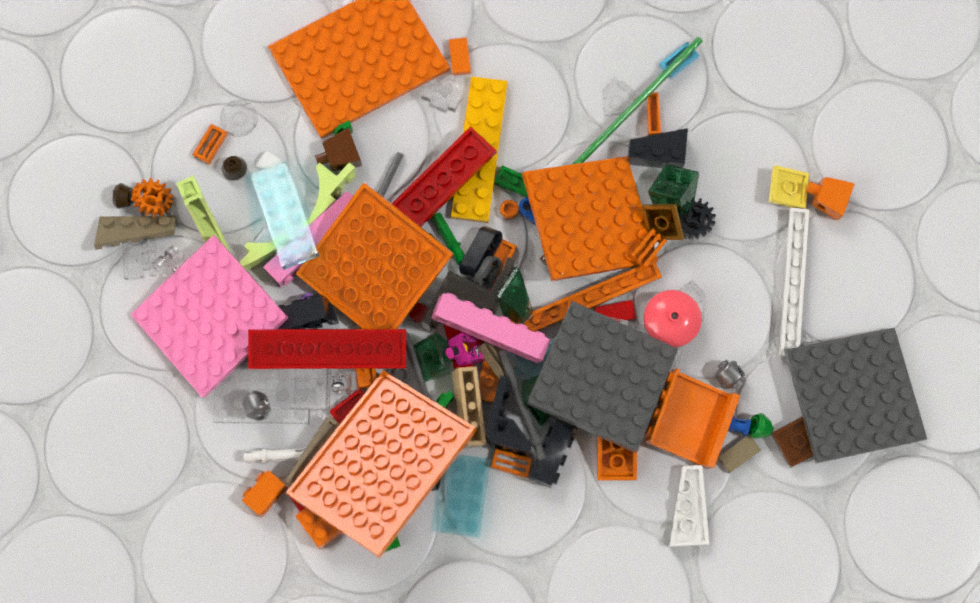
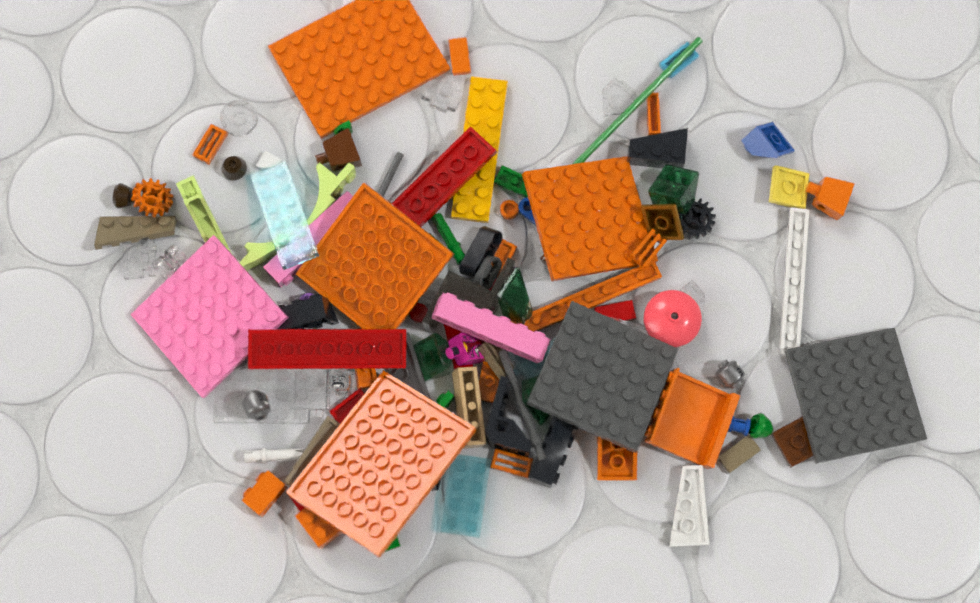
(767, 142): none -> slope

